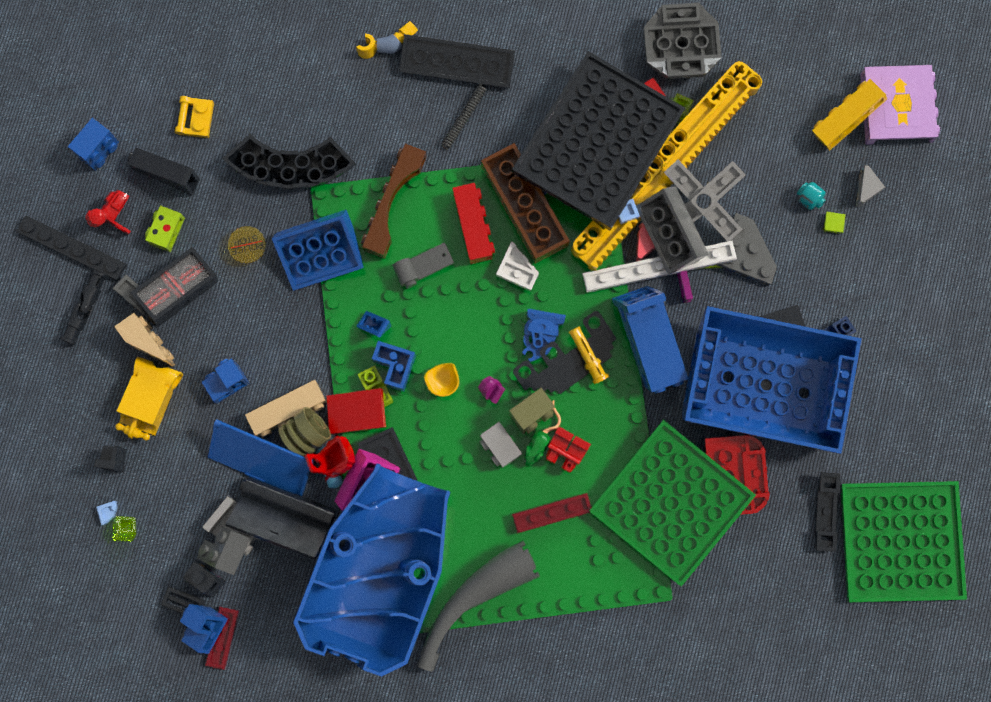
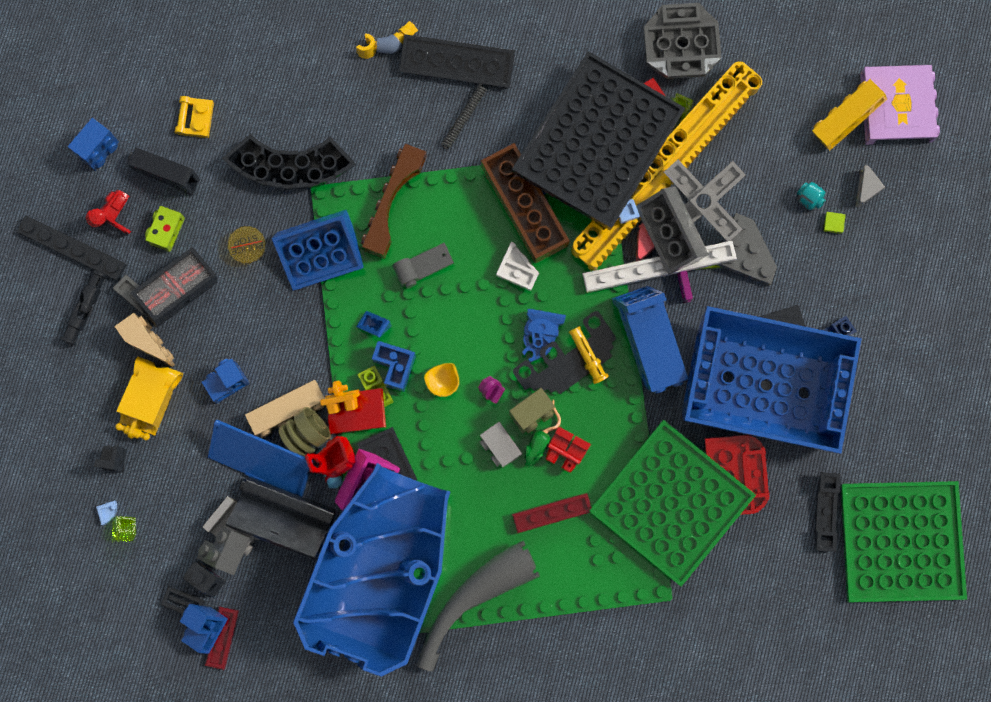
(332, 401): none -> light orange hips
(472, 223): red brick -> none

